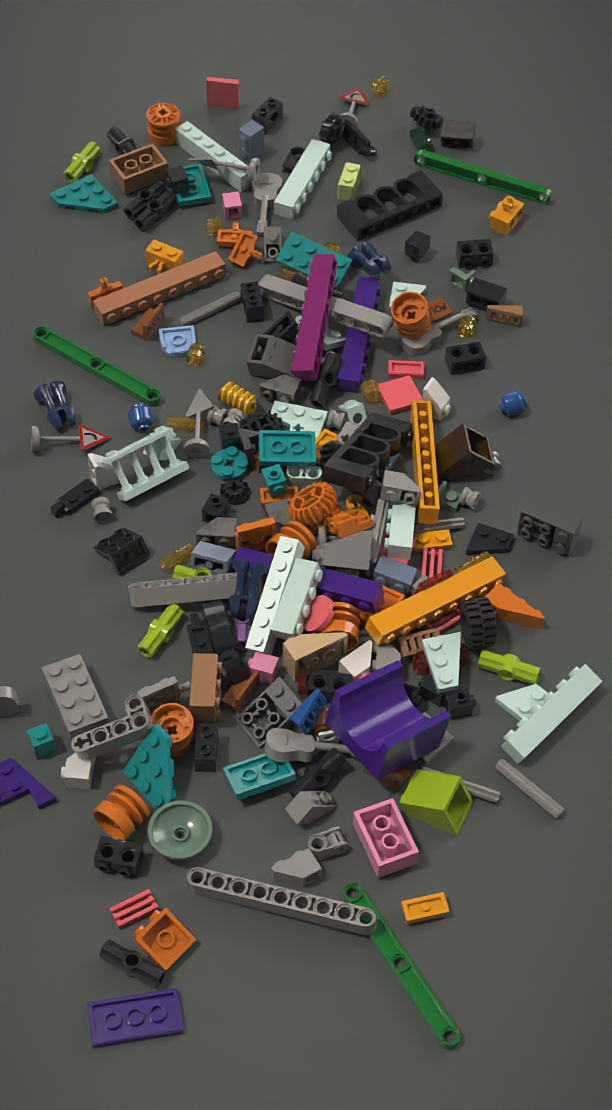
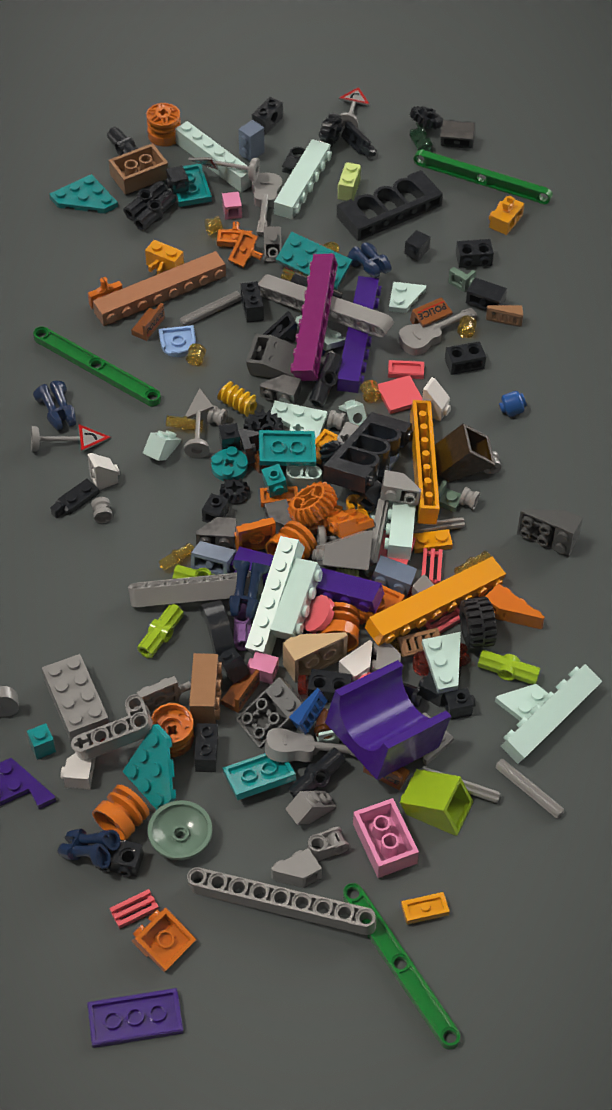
(81, 162): lime piece -> none
(98, 852): none -> dark blue piece
(121, 956): black piece -> none
(123, 549): black bracket -> none
(140, 417): blue head -> none
(160, 474): light aqua fence -> none
(199, 636): black hinge -> none
(222, 92): coral tile -> none
(234, 416): light grey wheel -> none
(380, 85): clear yellow wheel -> none
(411, 315): orange wheel -> none
(434, 580): clear red tile -> none
(490, 540): black wing -> none

